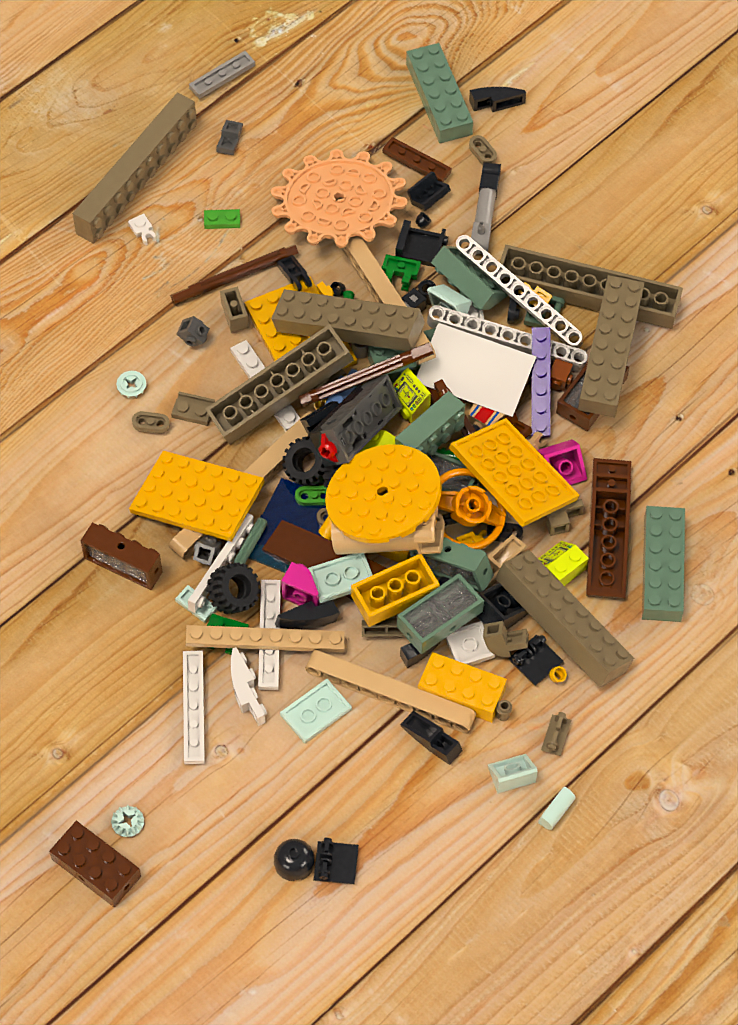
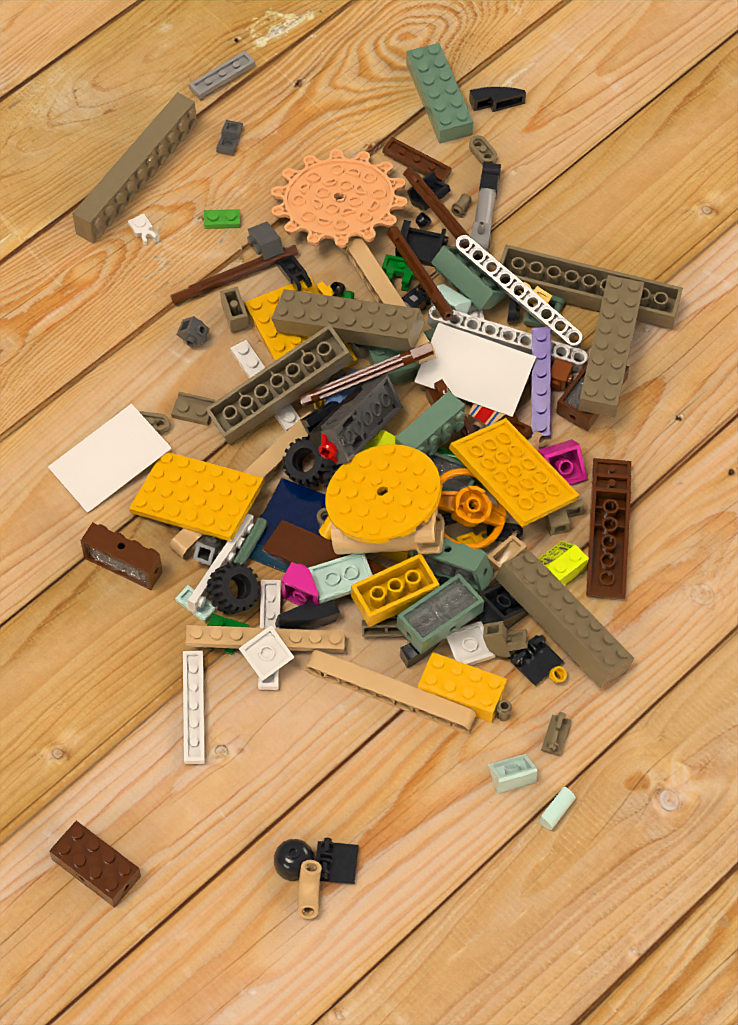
(109, 458): none -> white piece
(124, 829): light aqua gear -> none
(131, 377): light aqua gear -> none
(244, 686): white slope -> none
(265, 240): none -> dark grey brick
(266, 653): none -> white plate
(309, 889): none -> tan cylinder
(313, 495): bright green plate -> none
(315, 711): light aqua tile -> none
(412, 395): neon yellow slope -> none
(420, 273): none -> reddish brown piece
(432, 737): black slope -> none
(437, 207): none -> reddish brown piece
(459, 207): none -> dark tan pin
(663, 564): sand green brick -> none

